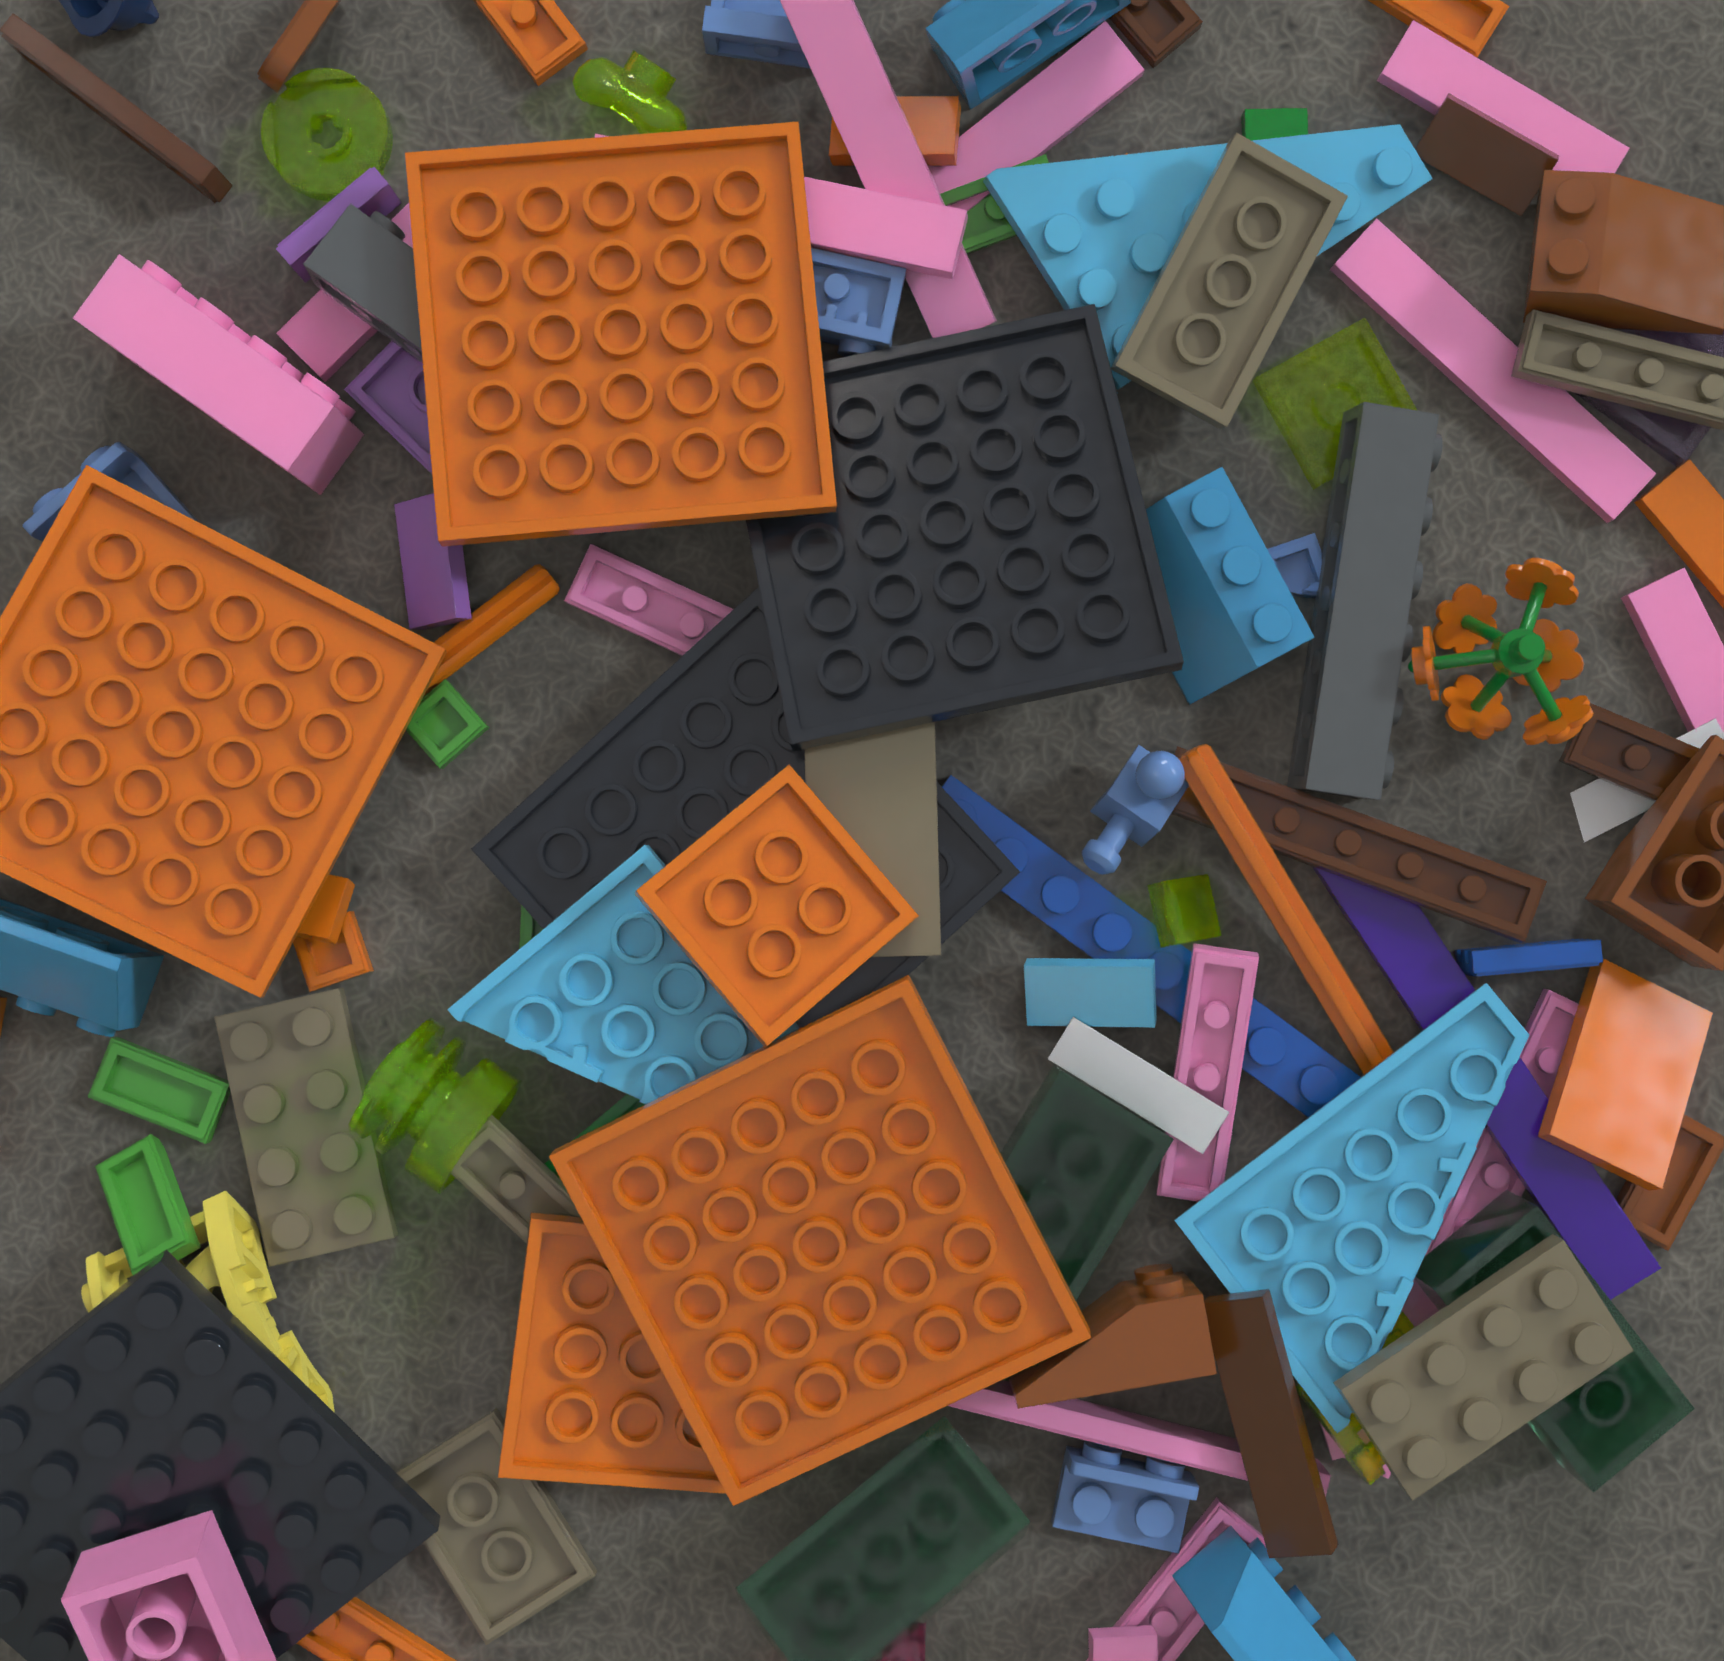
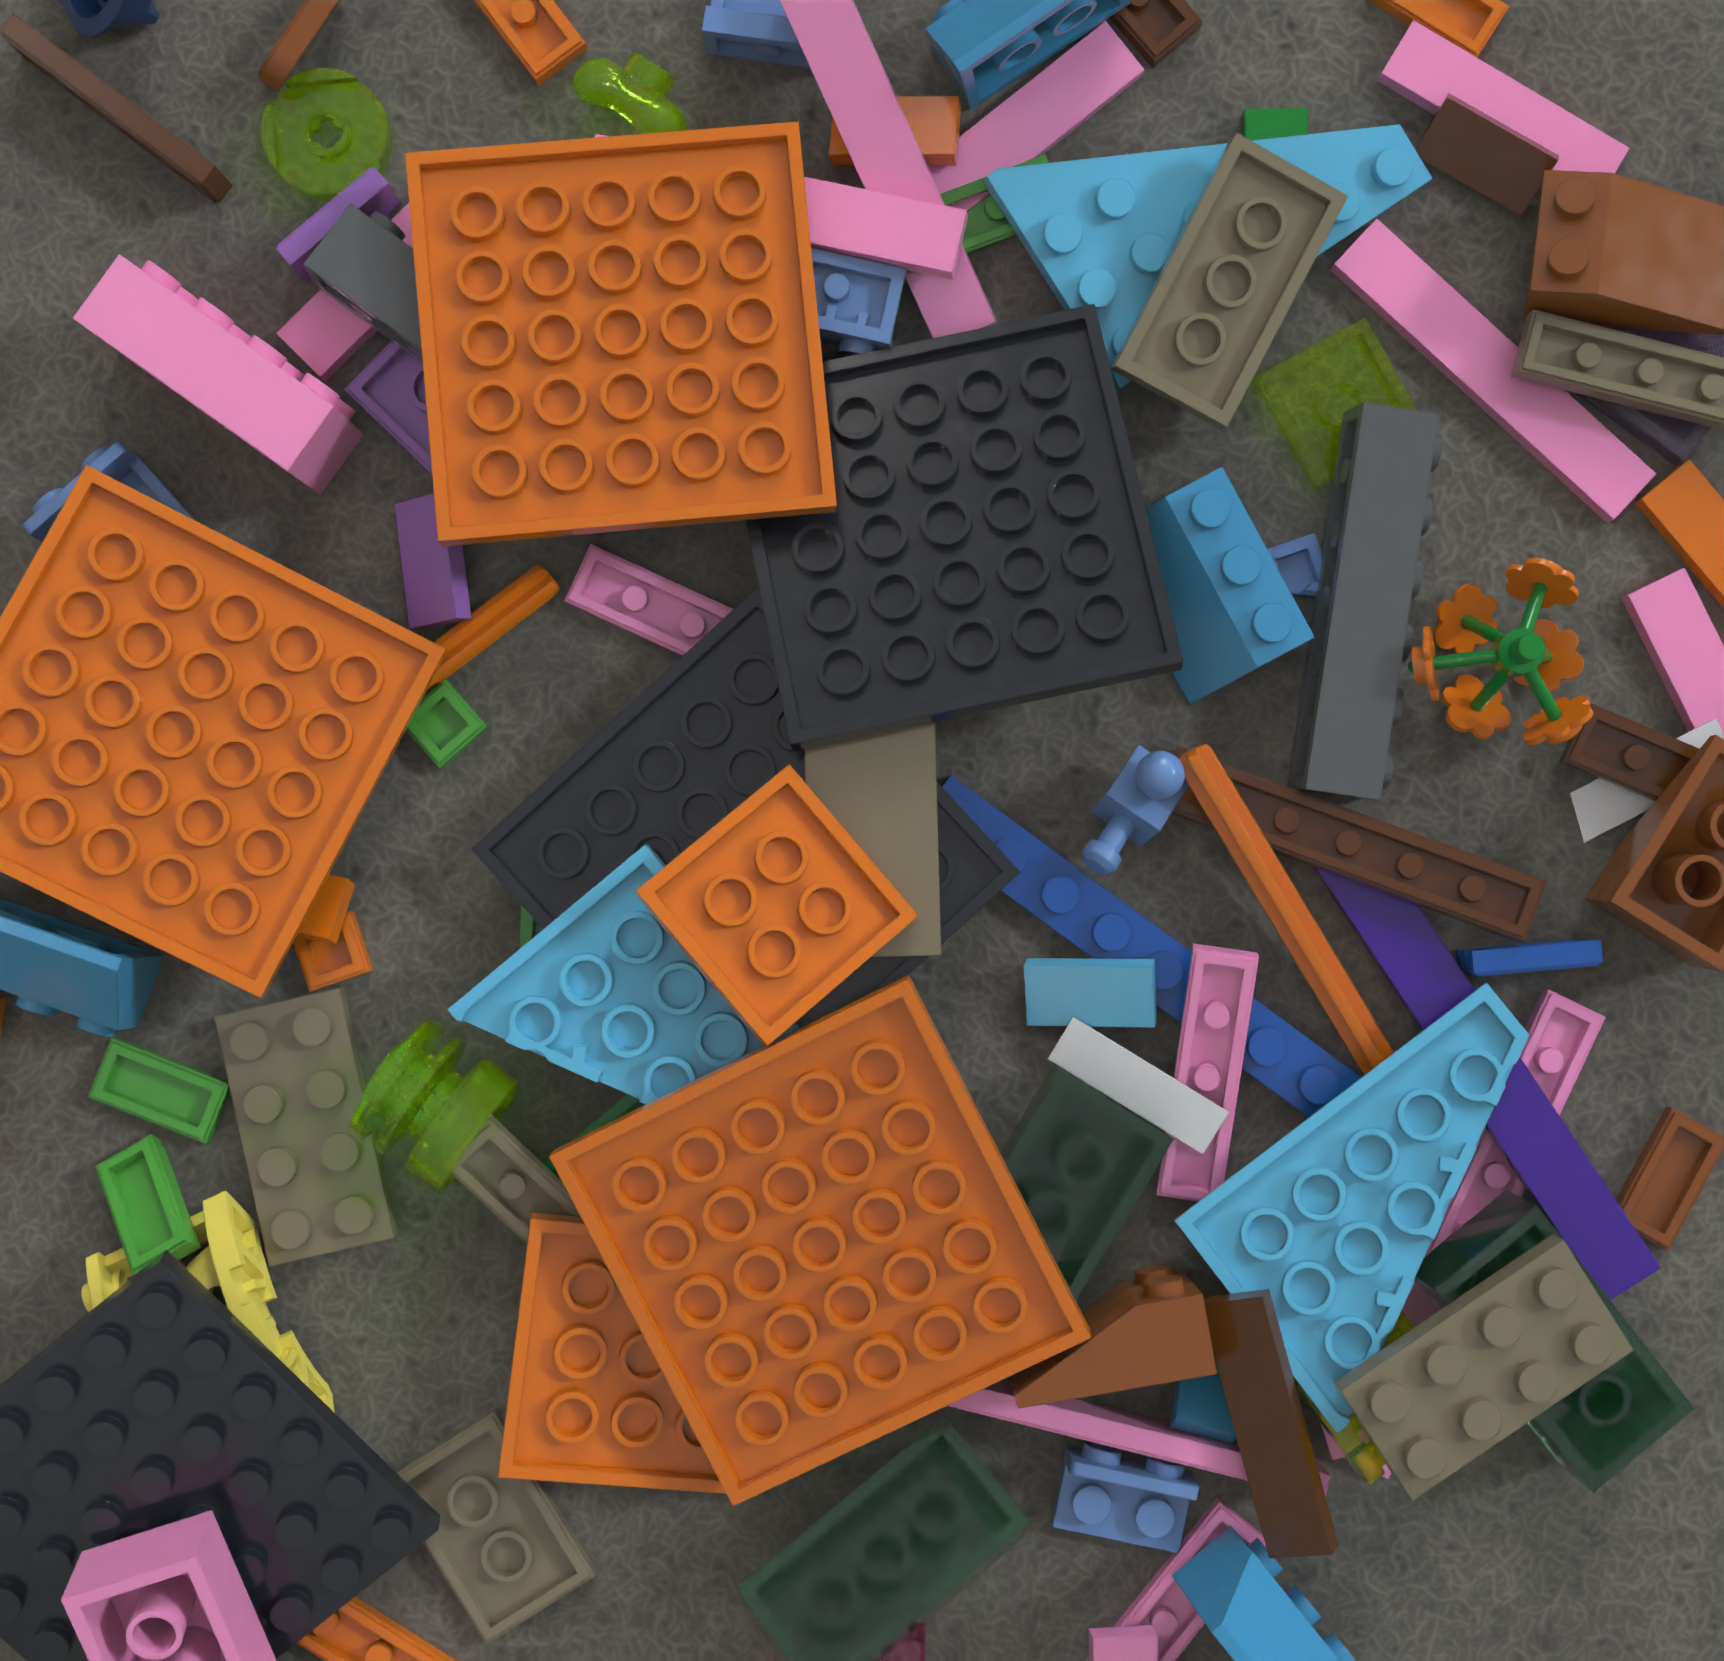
(1184, 910): clear neon green tile -> none
(1202, 1409): none -> dark azure tile
(1626, 1075): orange tile -> none

